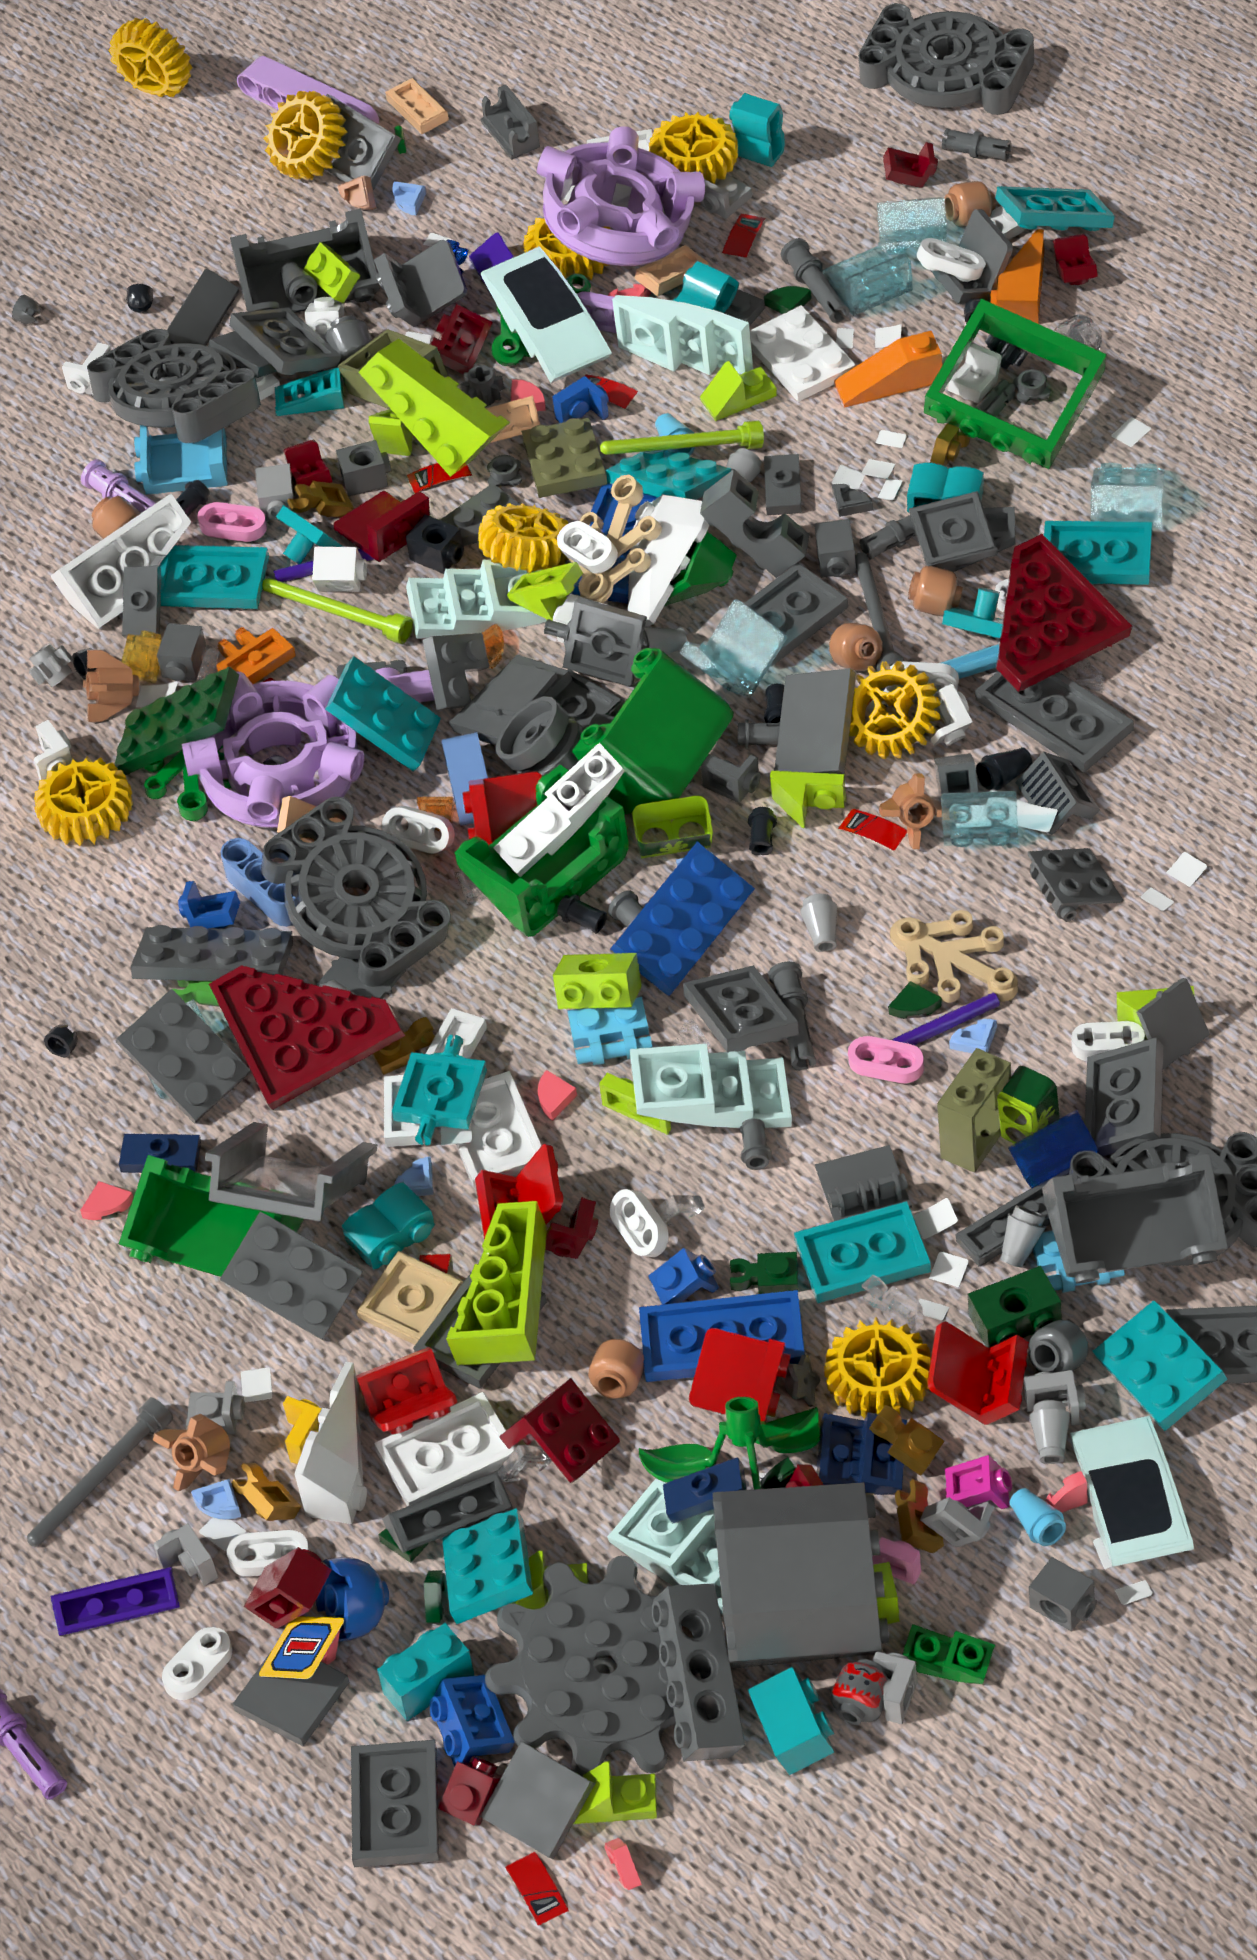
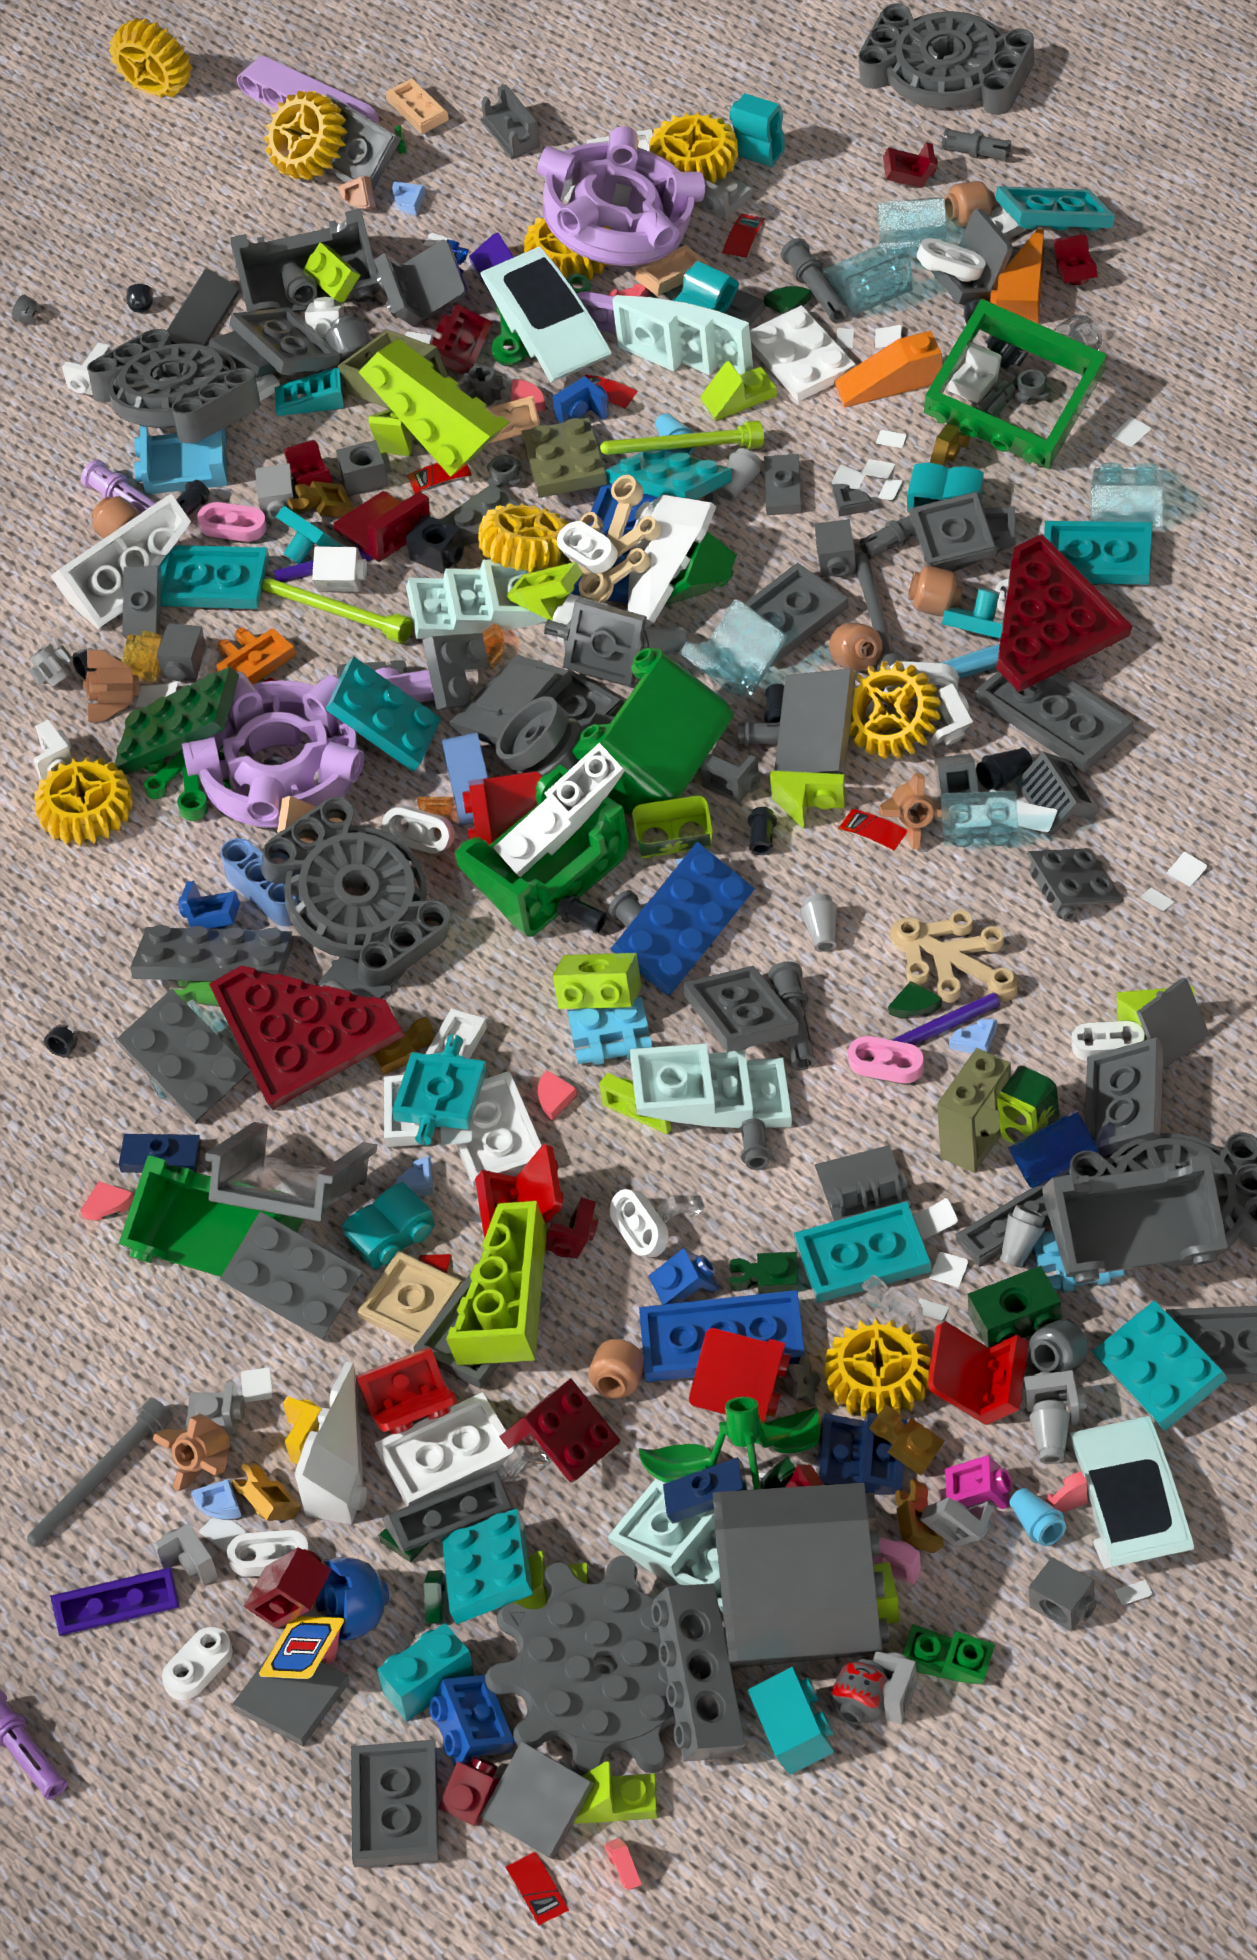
(771, 544): dark grey arch -> none

